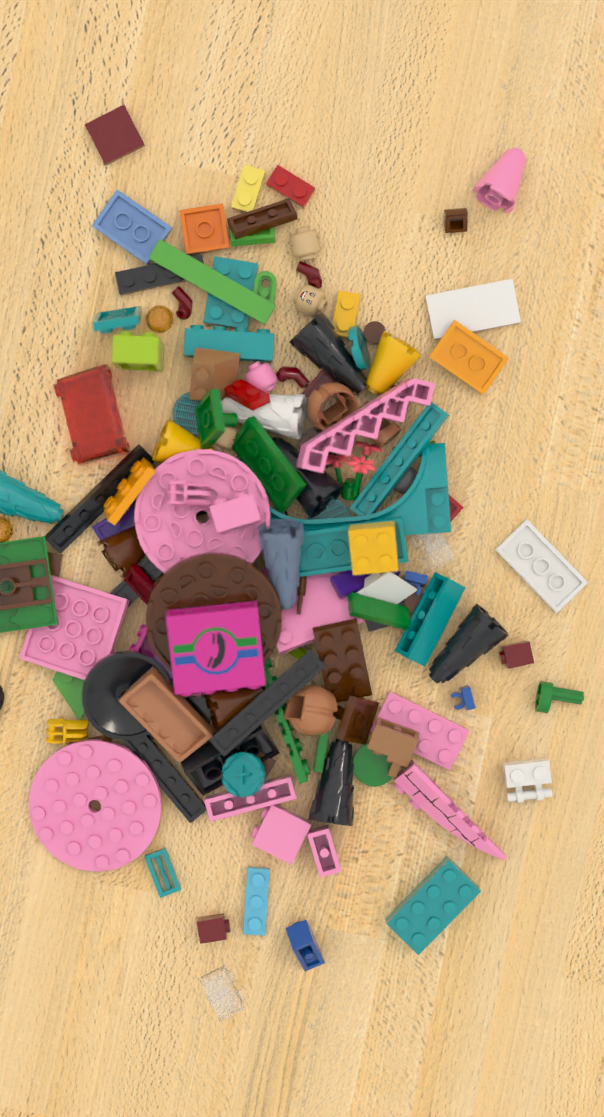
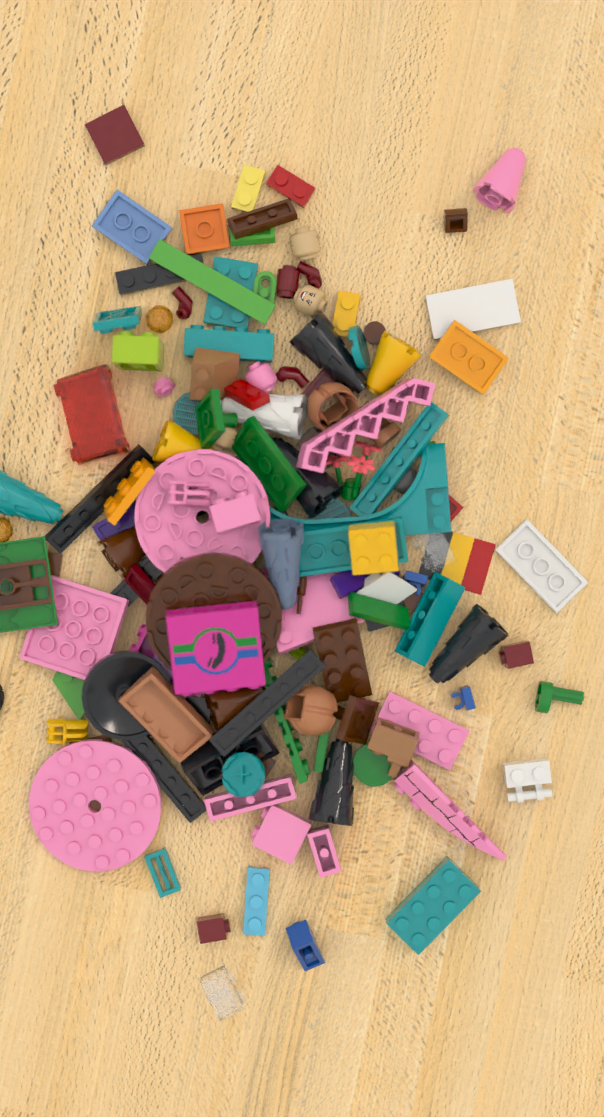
(163, 387): none -> bright pink plate
(287, 282): none -> dark red brick
(472, 562): none -> sticker

